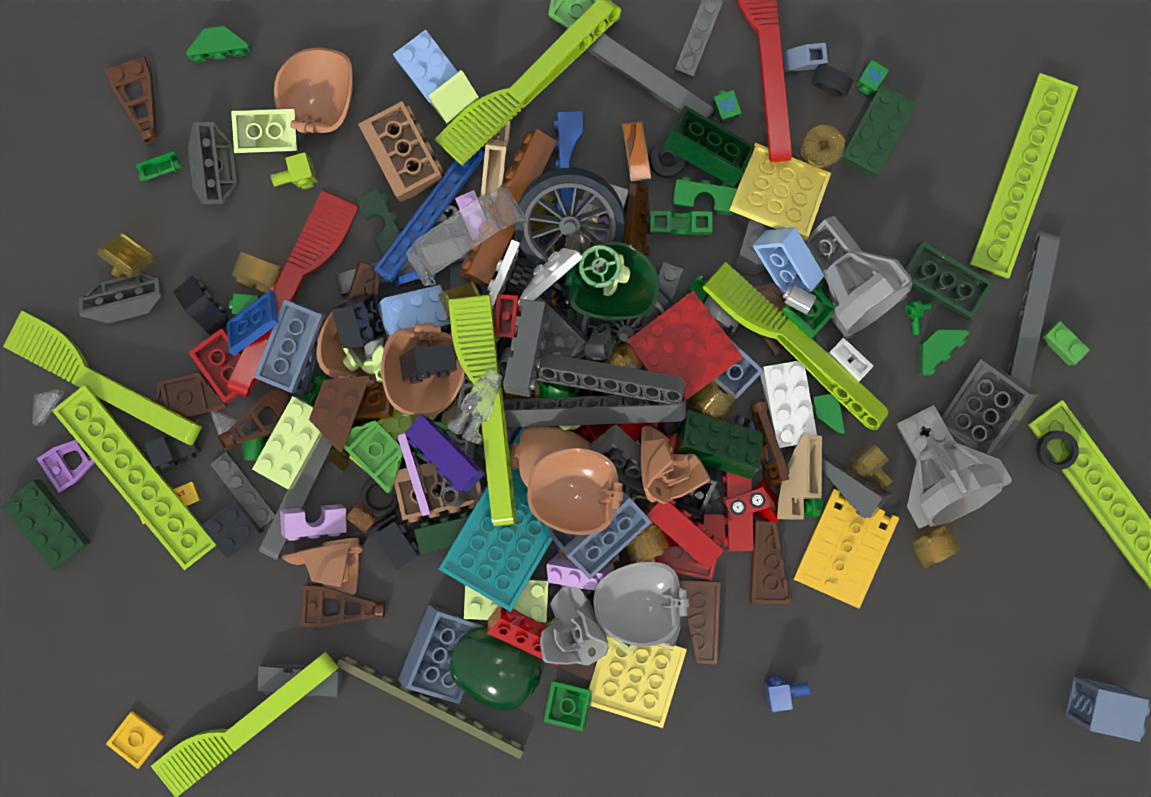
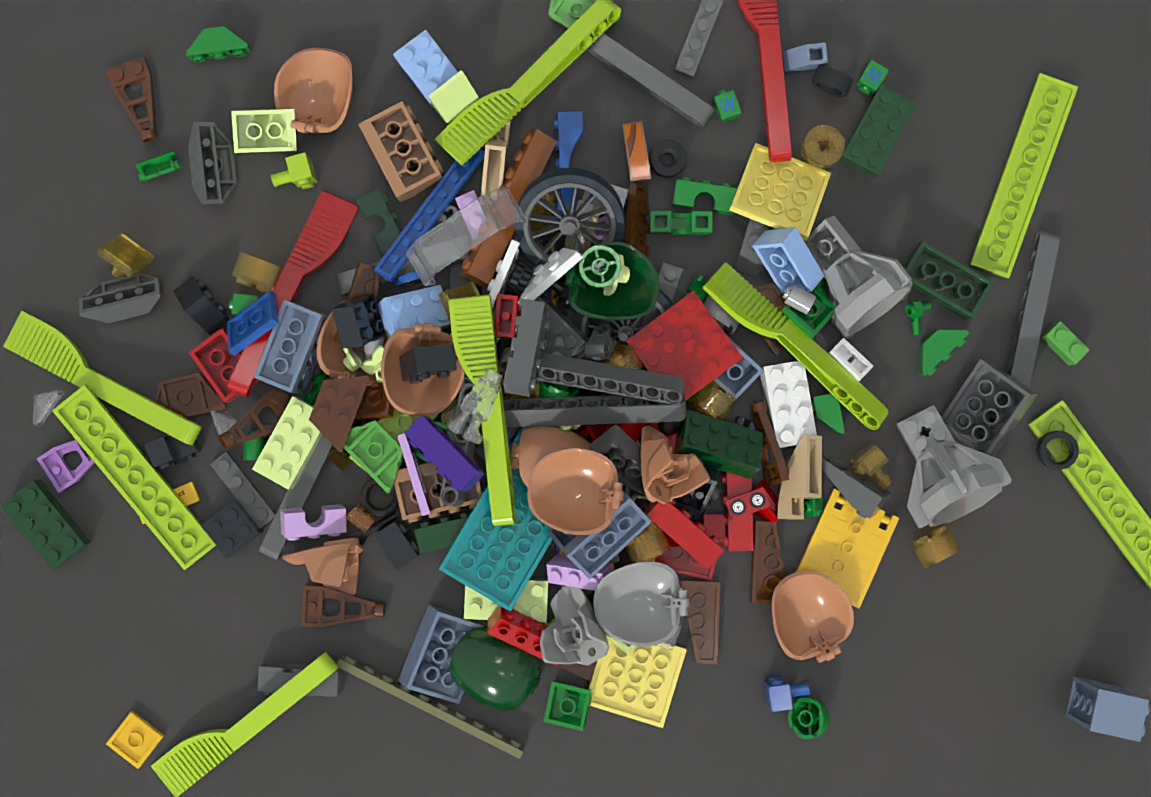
(709, 146): dark green brick -> none
(809, 718): none -> green cylinder
(811, 616): none -> nougat piece

